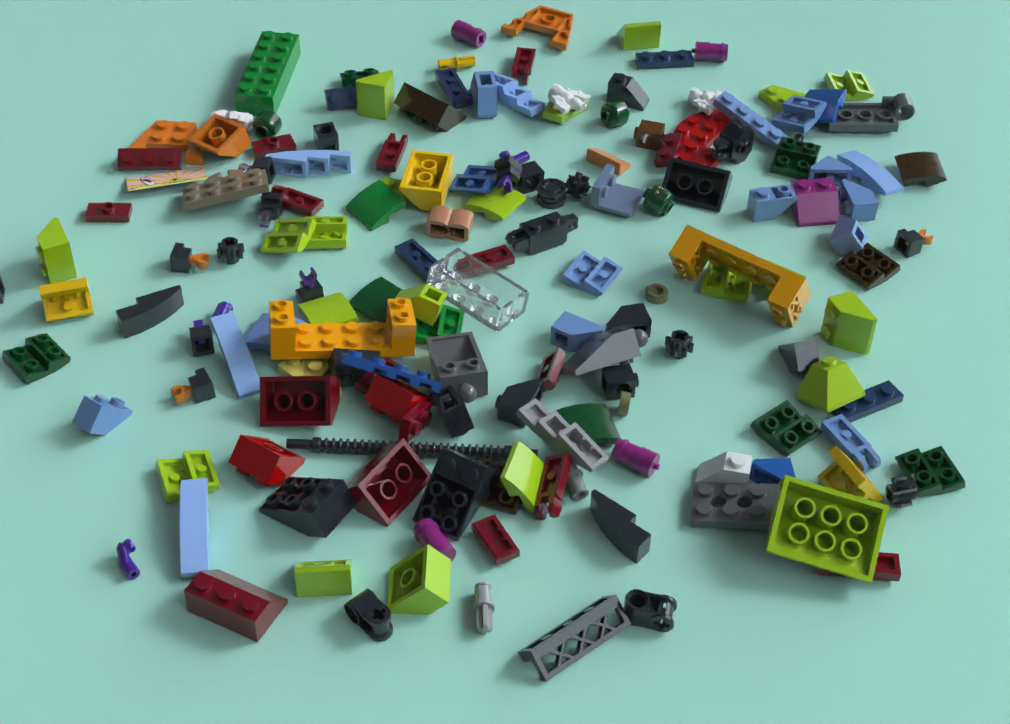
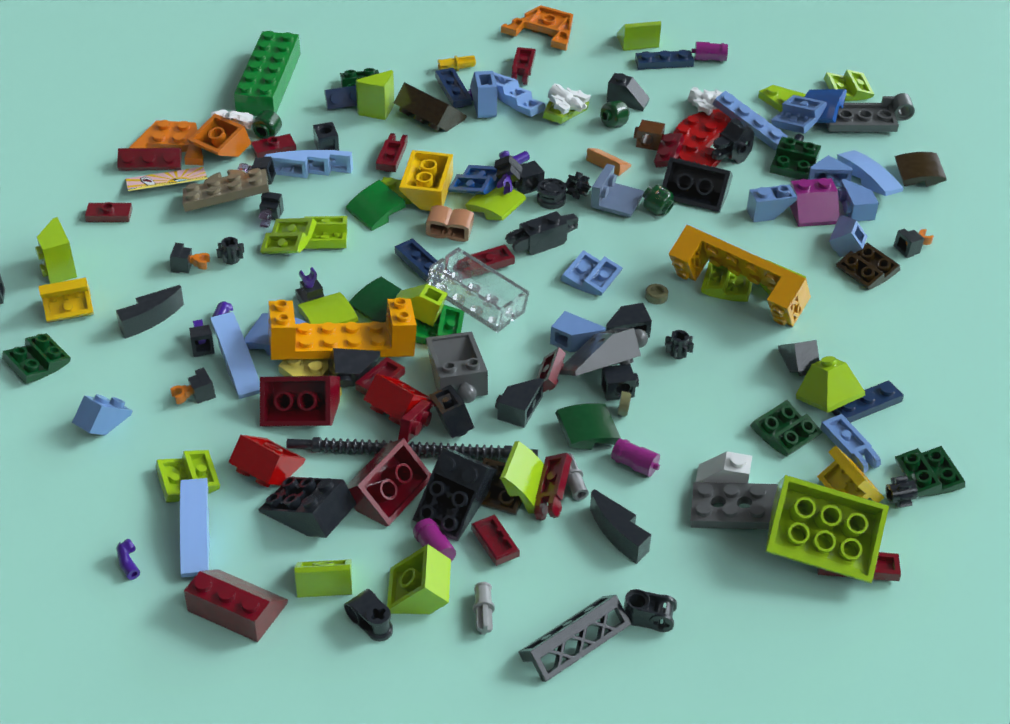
(299, 201): dark red hinge -> none
(397, 372): blue wing -> none
(467, 33): magenta piece -> none
(562, 436): light grey slope -> none
(770, 470): blue slope -> none
(848, 323): lime slope -> none

